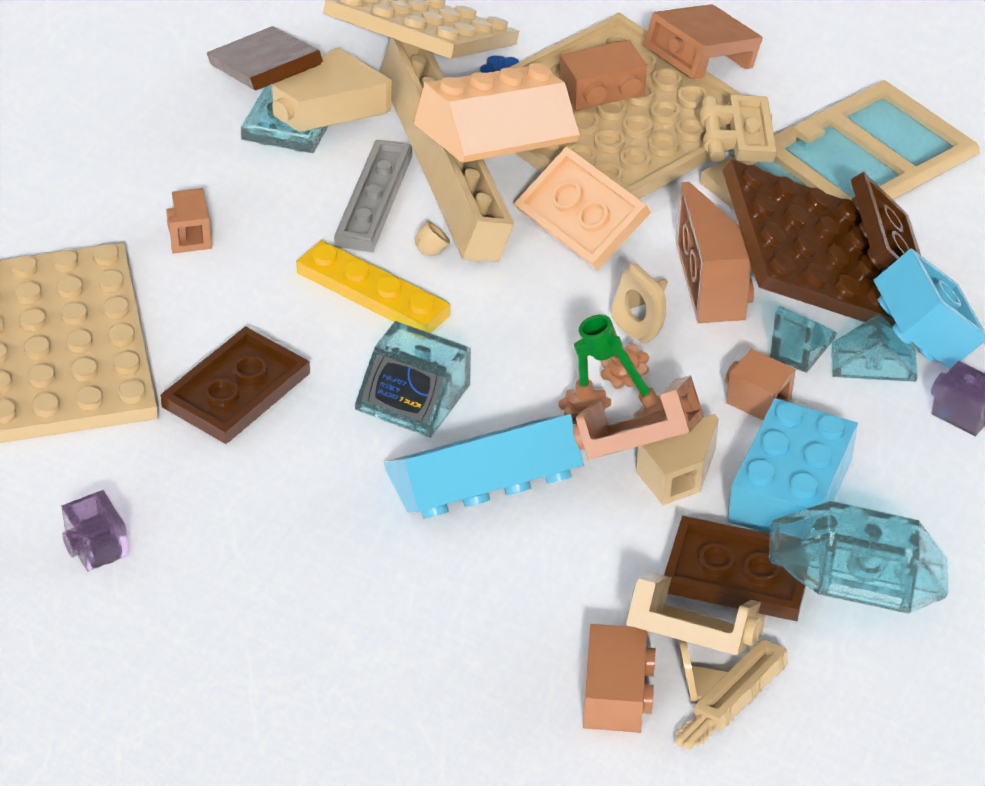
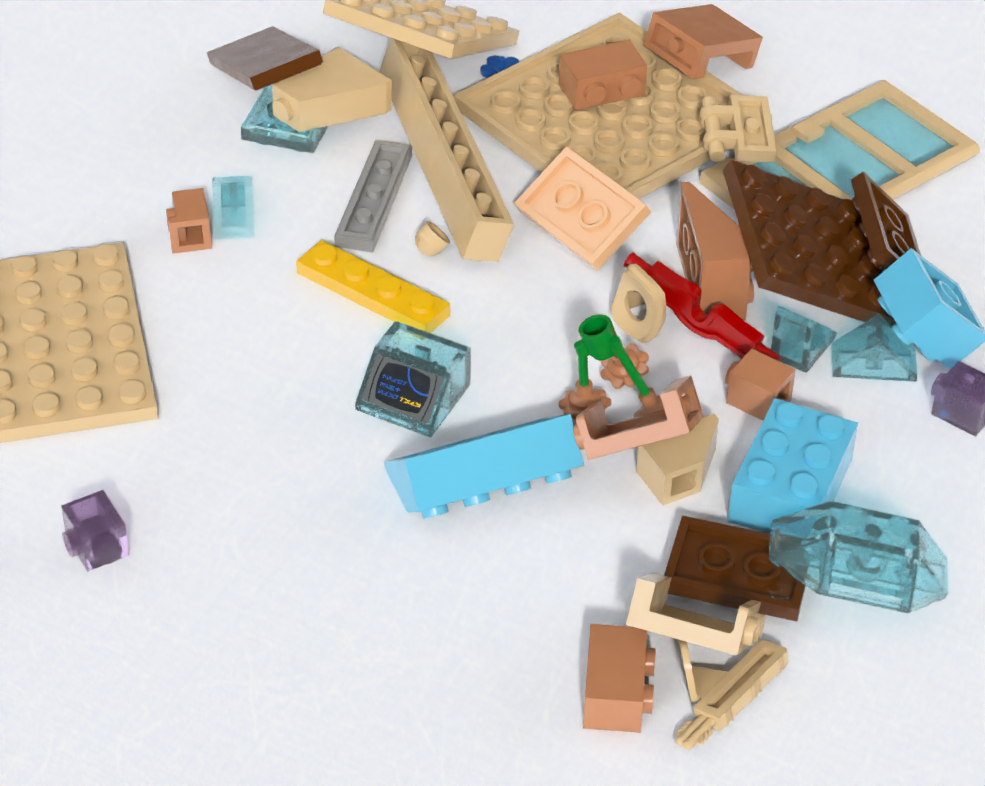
(233, 207): none -> clear light blue slope
(235, 384): reddish brown plate -> none
(497, 112): light nougat slope -> none
(718, 325): none -> red piece

